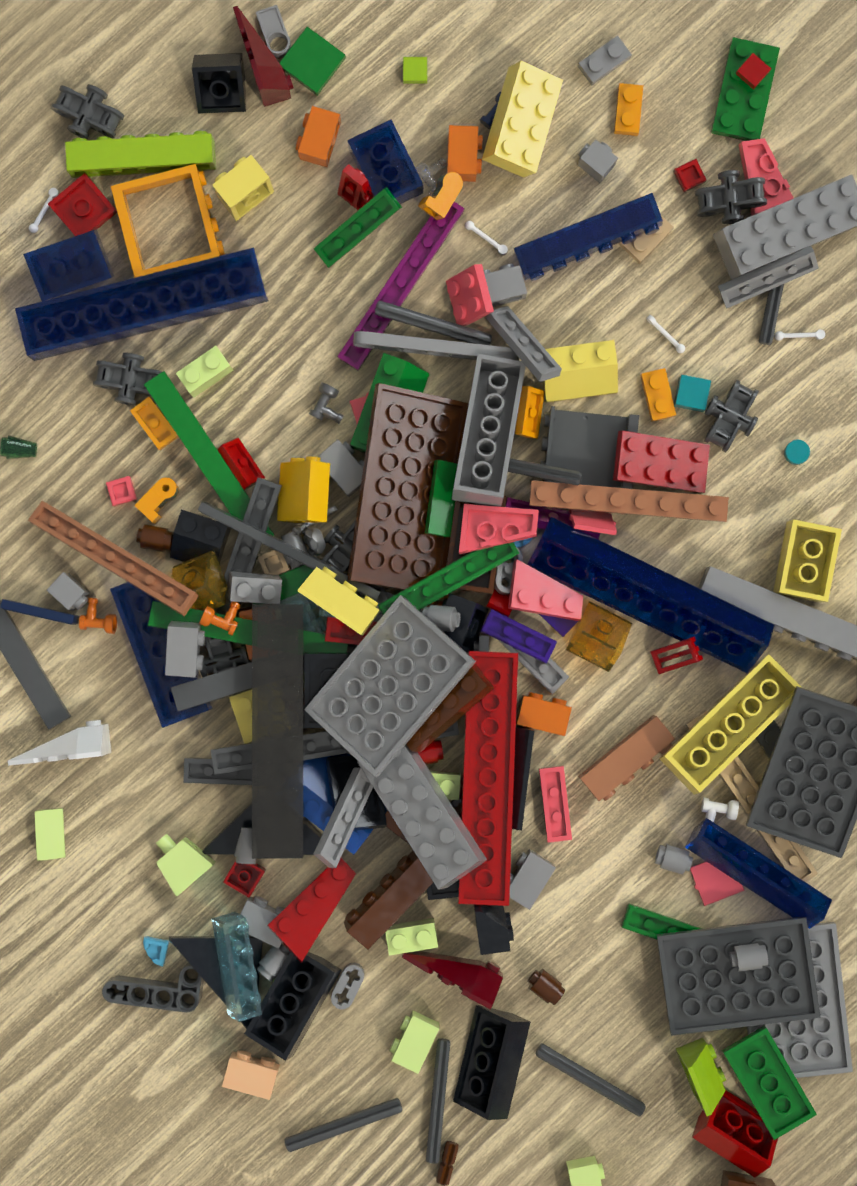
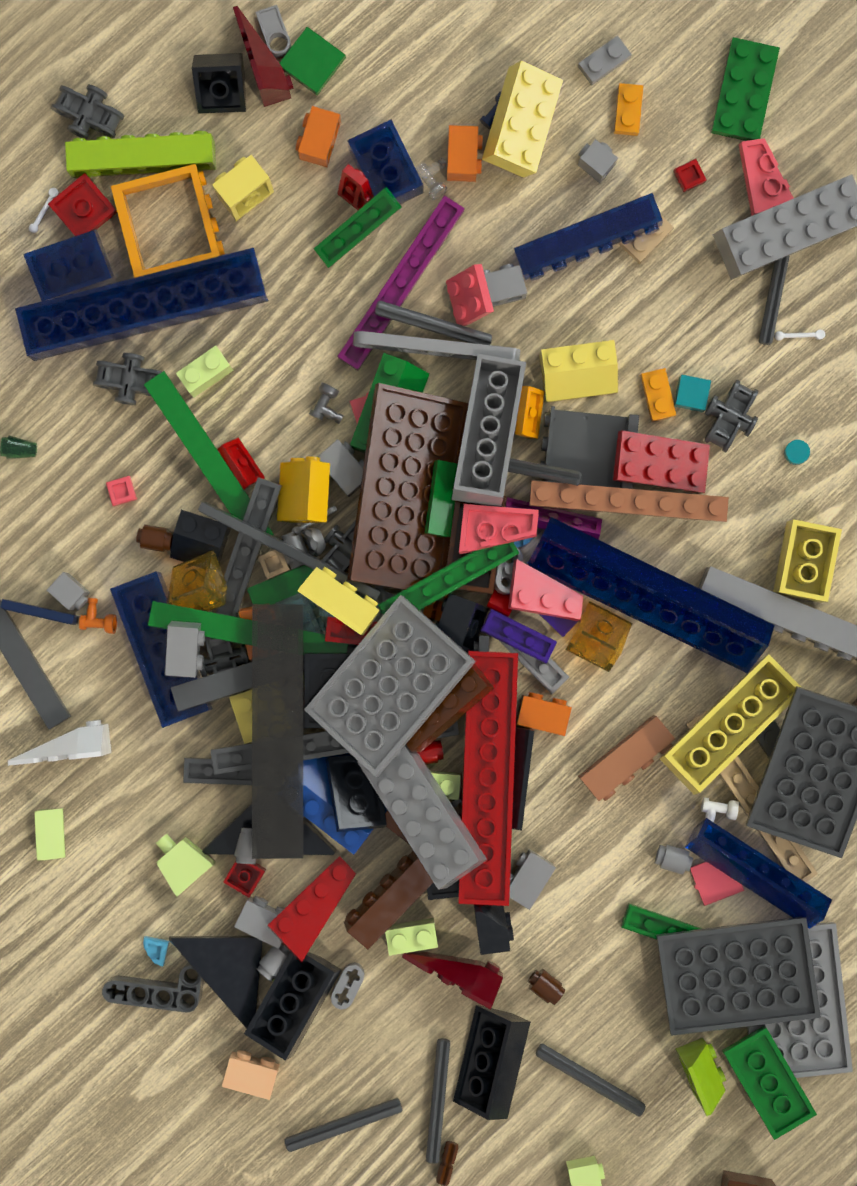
(113, 558): nougat plate -> none
(154, 423): light orange plate -> none
(156, 497): light orange leg -> none
(226, 623): orange piece -> none
(237, 966): clear light blue brick -> none
(254, 588): light grey brick -> none
(344, 818): light grey plate -> none
(414, 70): lime tile -> none
(414, 1041): yellowish green brick -> none
(443, 197): light orange leg -> none
(443, 617): light grey brick -> none
(502, 249): white hinge -> none
(524, 344): light grey plate -> none
(555, 804): coral plate -> none
(593, 521): coral piece -> none
(680, 348): white hinge -> none
(693, 650): red tile -> none
(731, 197): dark grey axle -> none
(737, 1135): red slope -> none
(749, 957): light grey brick -> none
(753, 71): red tile -> none
(768, 277): light grey plate -> none

